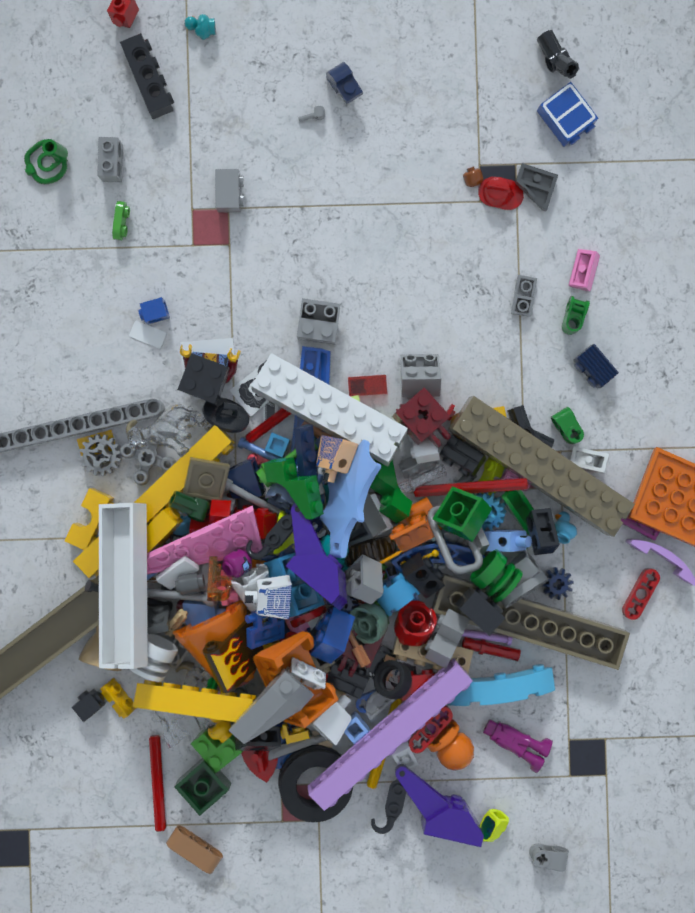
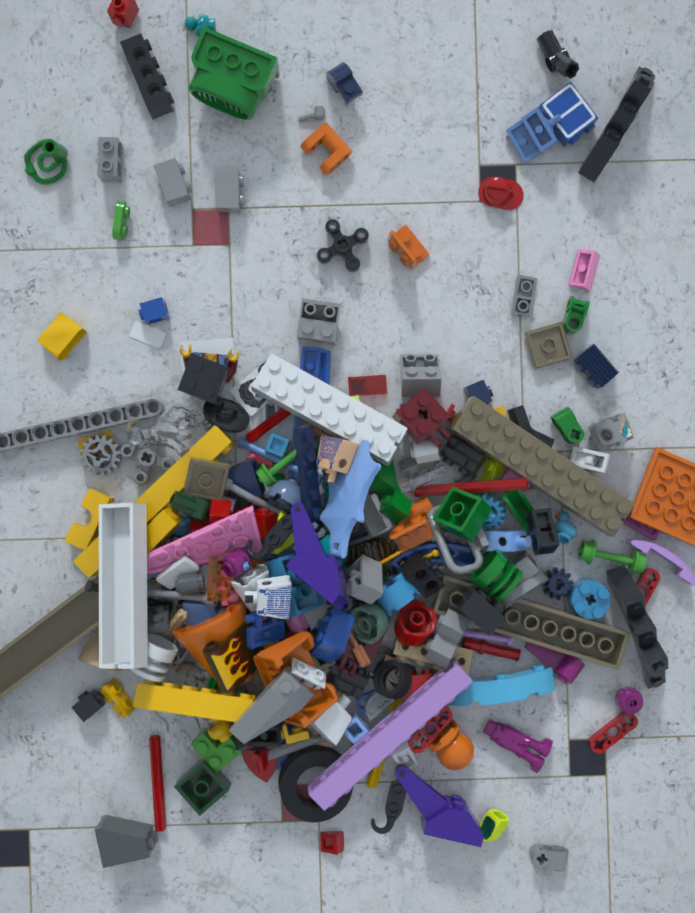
(61, 336): none -> yellow piece
(124, 840): none -> dark grey slope
(172, 182): none -> light grey brick
(194, 849): medium nougat beam -> none
(231, 74): none -> green brick
(302, 489): green arch -> none
(308, 616): red tile -> none
(331, 140): none -> orange connector
(332, 842): none -> red slope
(335, 249): none -> black gear
(407, 246): none -> orange bracket
(473, 177): dark orange piece -> none
(480, 391): none -> dark blue brick
(533, 134): none -> medium blue plate
(536, 184): dark grey wing -> none
(548, 345): none -> dark tan plate
(564, 665): none -> magenta door
(592, 608): none -> dark azure brick
(611, 432): none -> light grey brick
(612, 740): none -> red beam
(618, 124): none -> black arch
(629, 700): none -> magenta head
(636, 561): none -> bright green piece
(643, 630): none -> black arch

